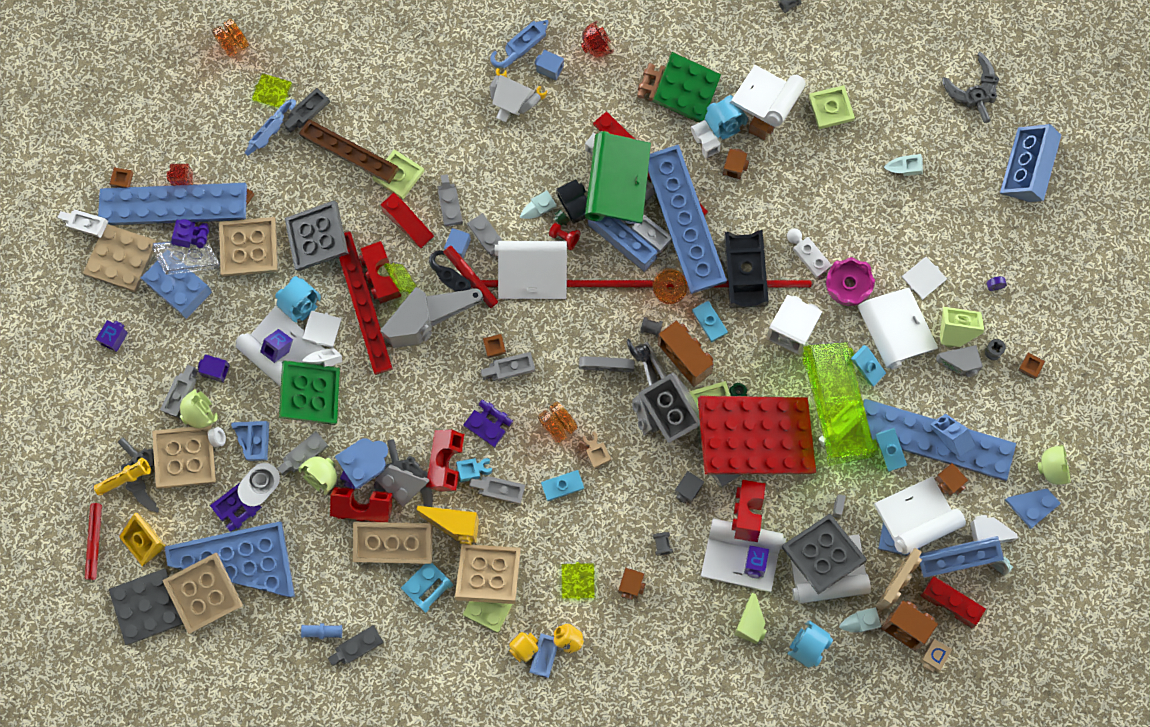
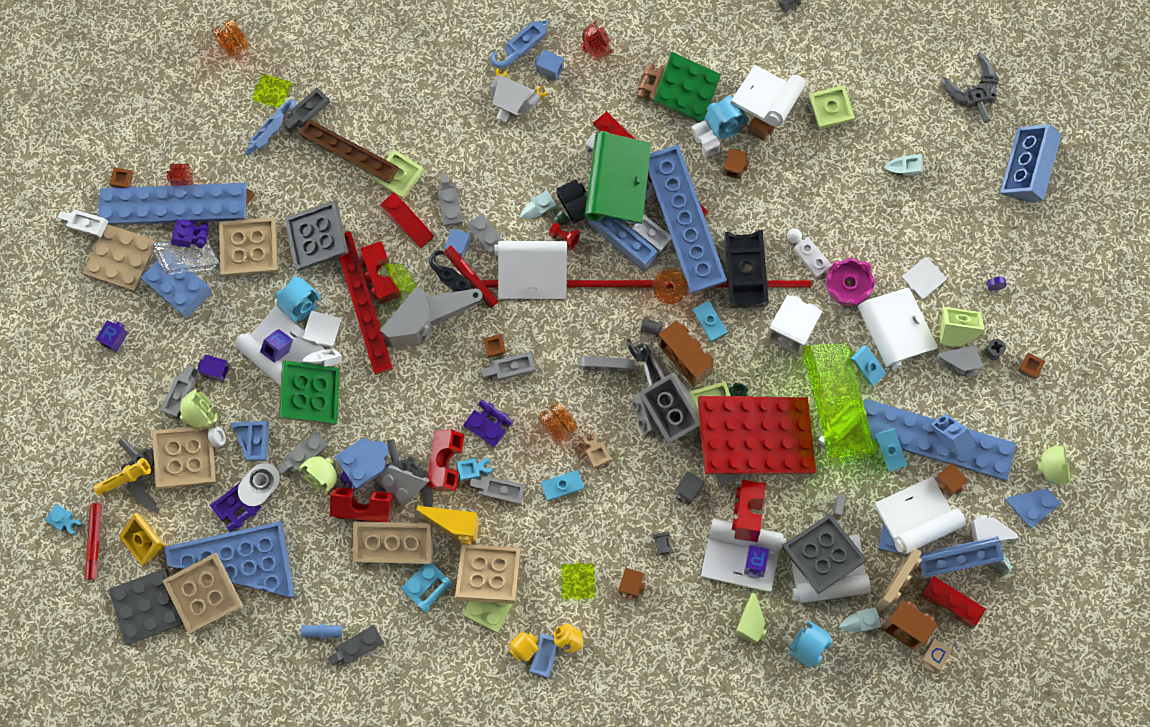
(61, 518): none -> medium azure plate

